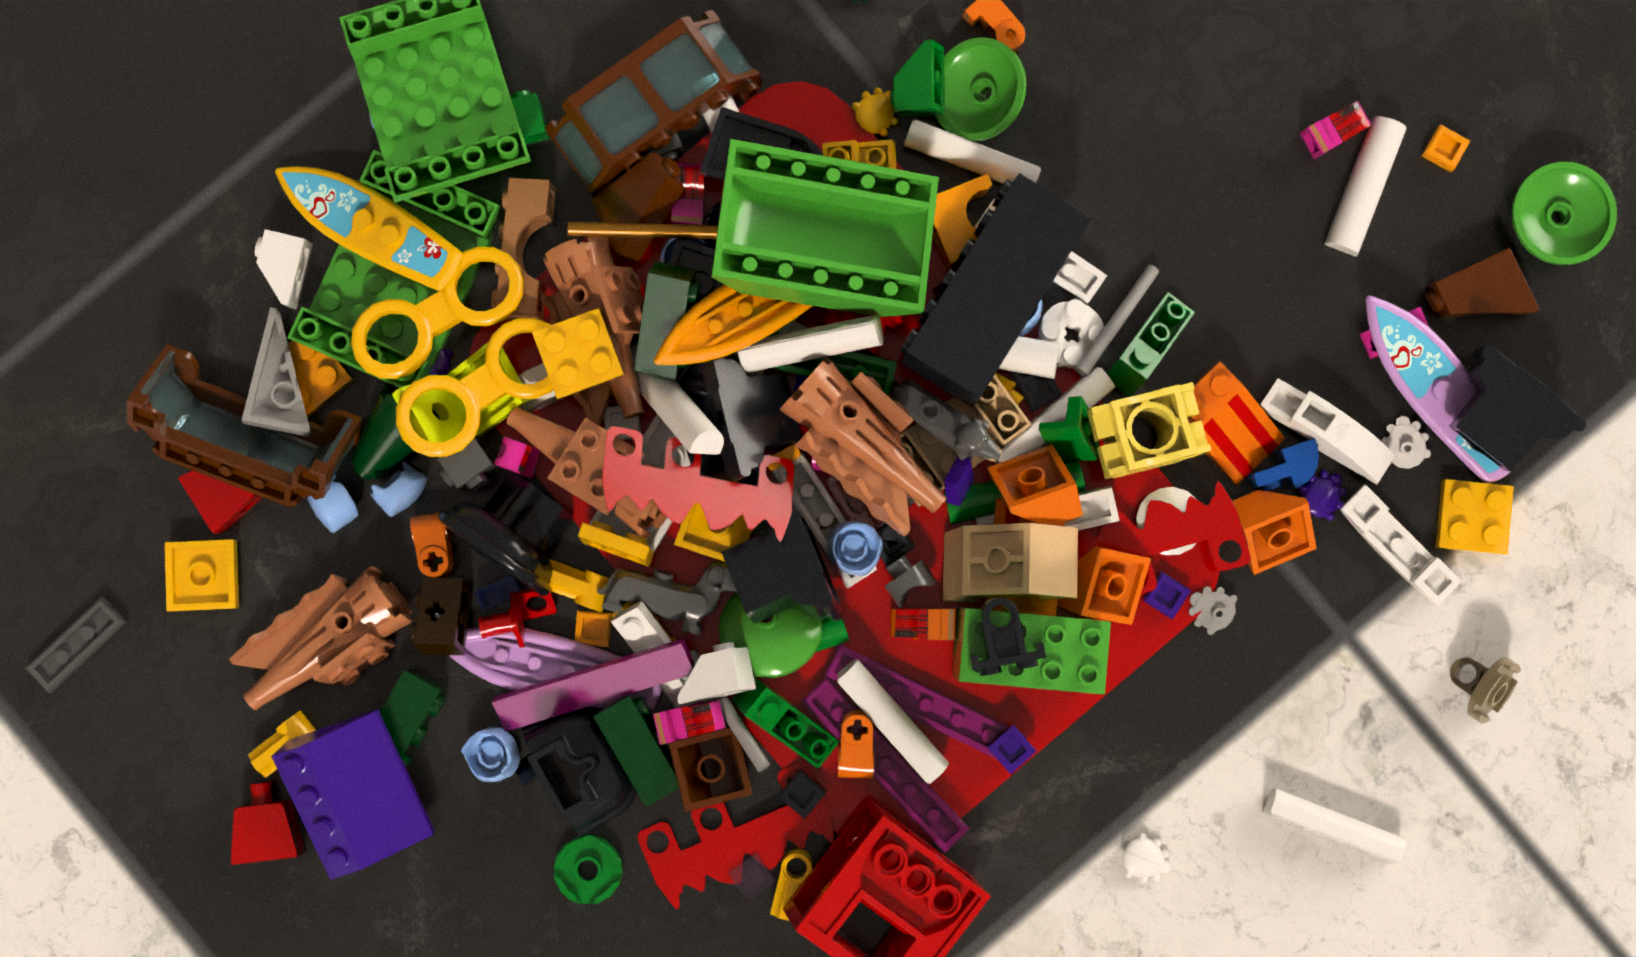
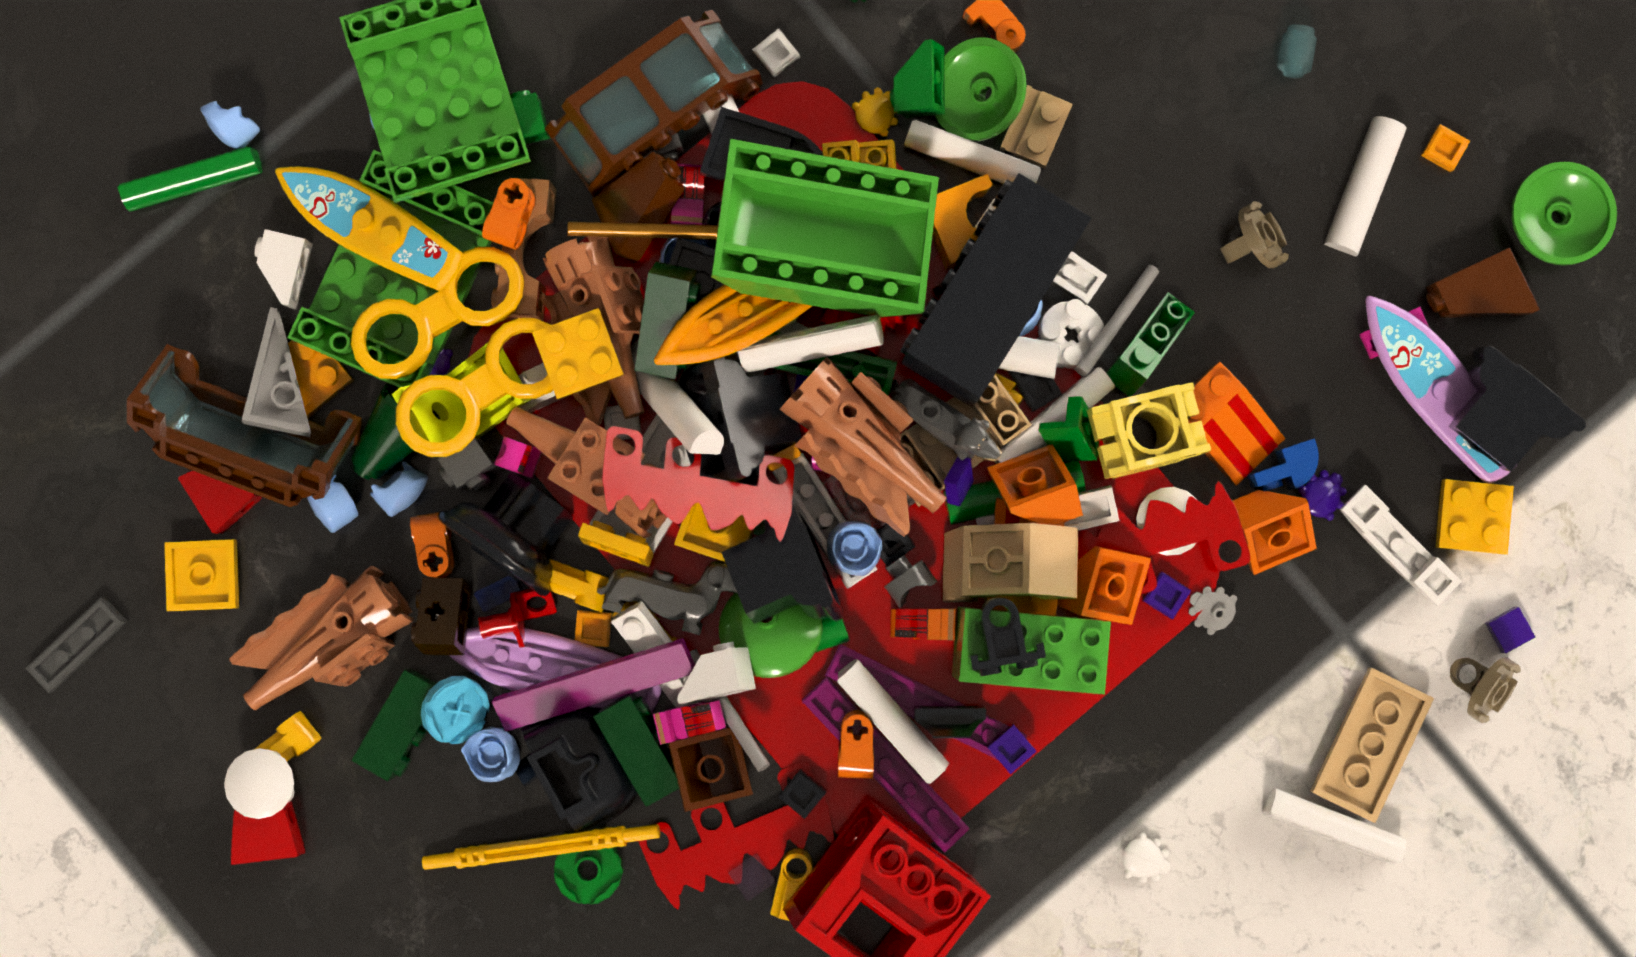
(190, 178): none -> green brick
(230, 125): none -> light blue hair
(259, 783): none -> white dish
(352, 793): dark purple slope -> none
(454, 709): none -> medium azure tile
(509, 219): none -> orange piece
(540, 847): none -> yellow axle
(776, 53): none -> white tile
(786, 722): green slope -> none
(950, 720): none -> black slope
(1036, 127): none -> tan plate
(1260, 235): none -> dark tan tile
(1297, 51): none -> clear light blue brick
(1333, 430): white slope -> none
(1335, 129): leg -> none
(1372, 744): none -> tan plate
(1406, 443): white piece -> none
(1510, 630): none -> dark purple tile

